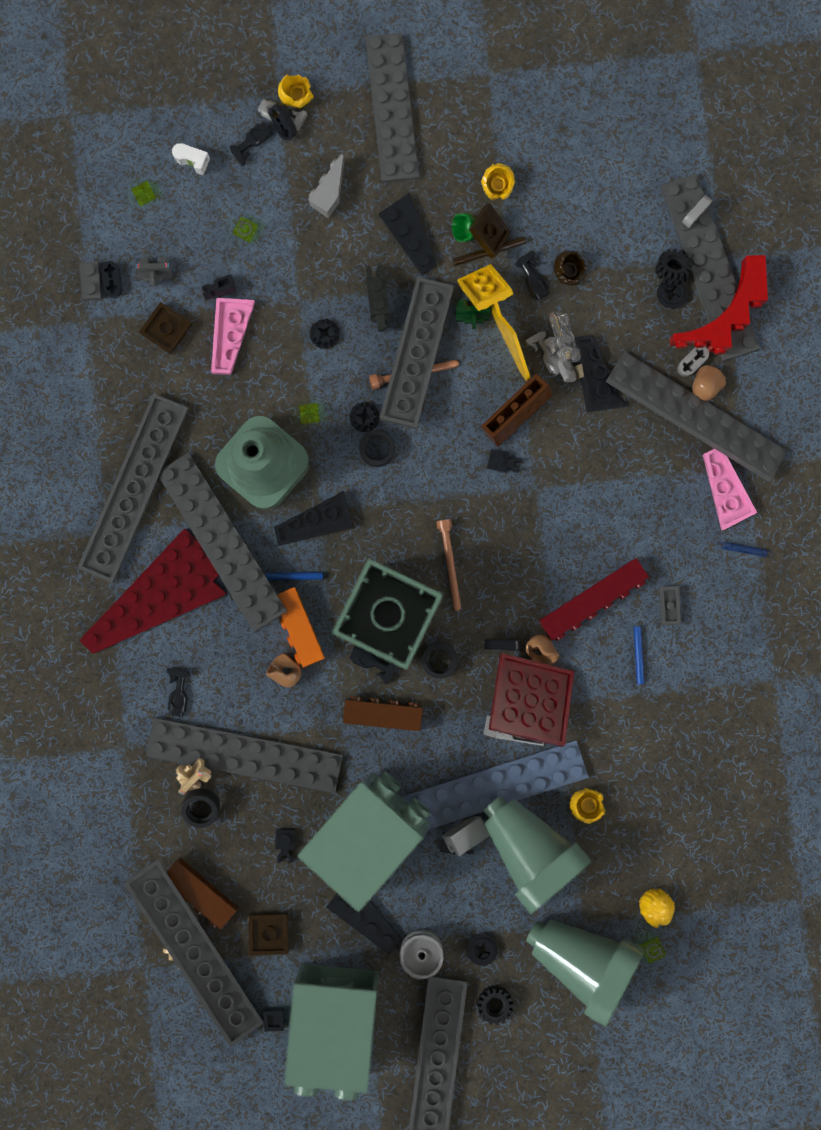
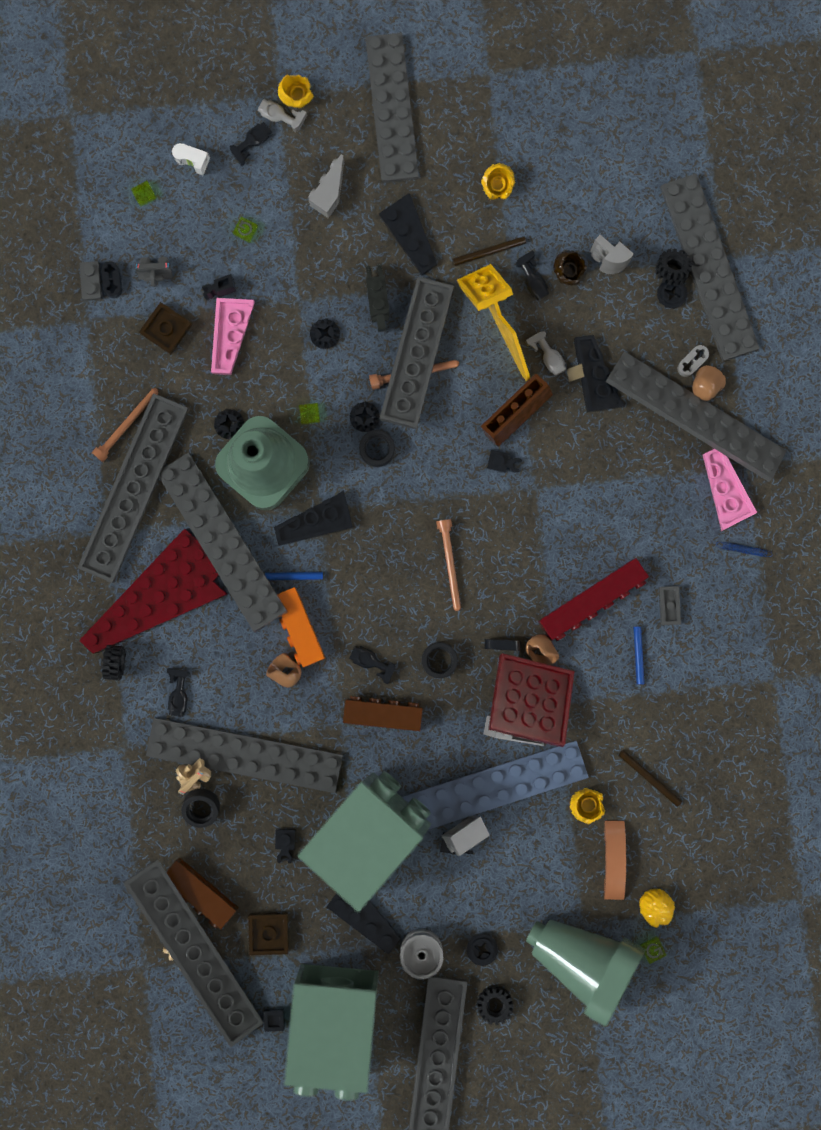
(102, 451): none -> nougat piece
(113, 662): none -> black tyre
(221, 418): none -> black gear
(282, 121): black beam -> none
(387, 614): sand green brick -> none
(461, 225): green hair -> none
(470, 314): dark green hips -> none
(490, 230): dark brown plate -> none
(532, 852): sand green cone -> none
(564, 336): clear hinge -> none
(565, 367): light grey piece -> none
(613, 258): none -> light grey brick
(615, 860): none -> nougat slope
(650, 778): none -> dark brown piece
(697, 211): light grey beam -> none
(750, 292): red arch -> none

